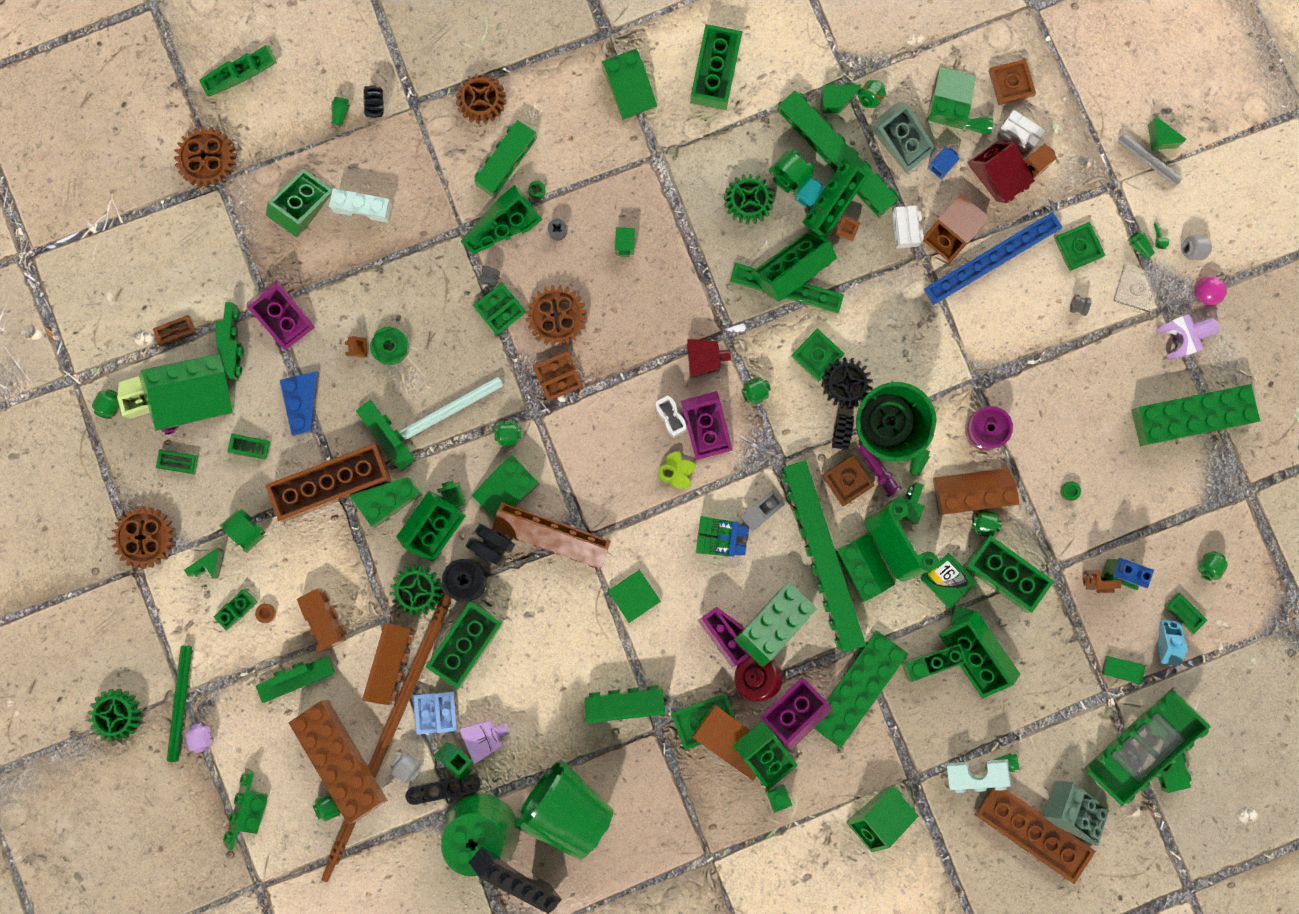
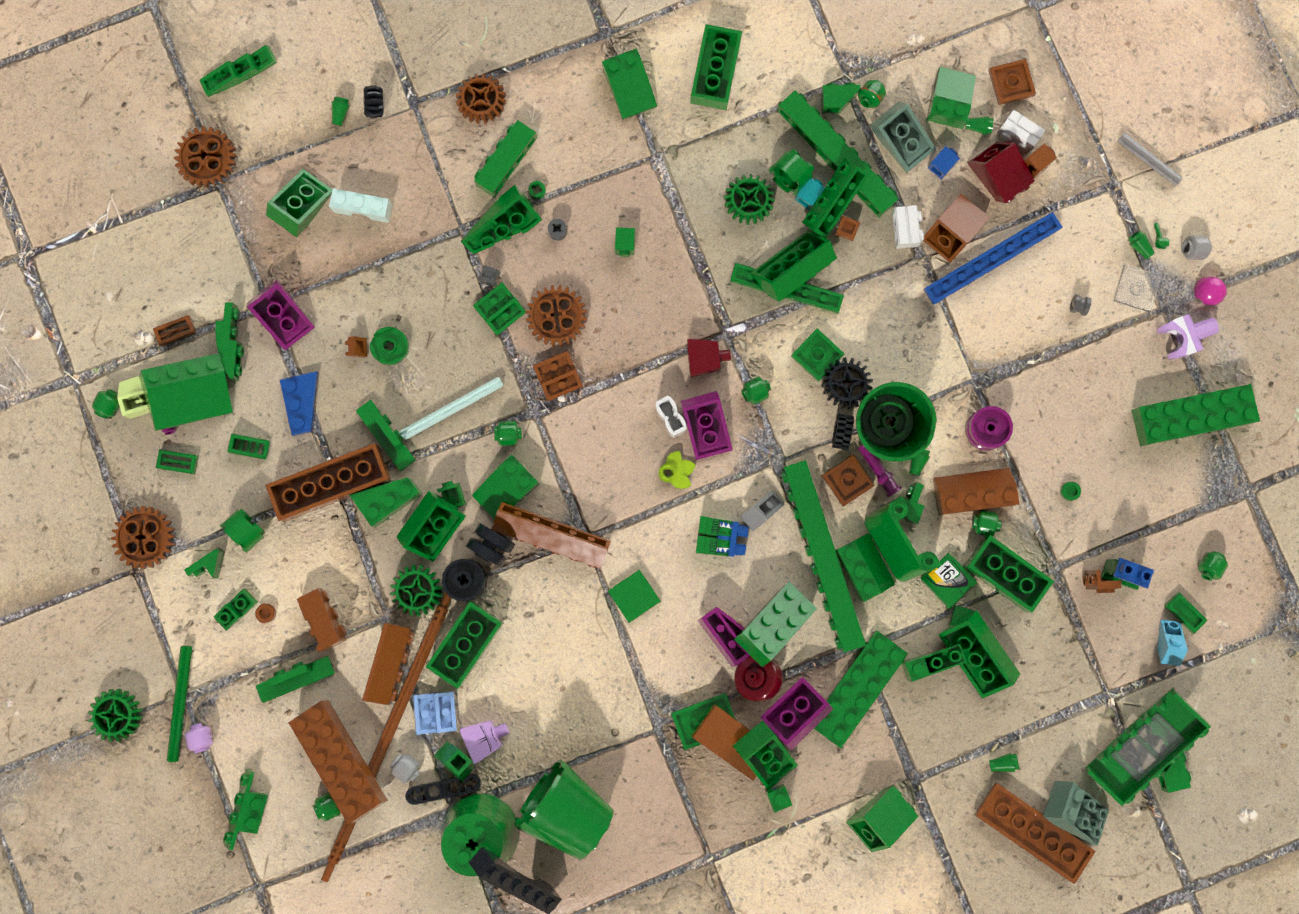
(624, 705): green slope -> none
(962, 779): light aqua arch -> none
(1079, 246): green tile -> none
(1123, 669): green tile -> none
(1163, 136): green slope -> none

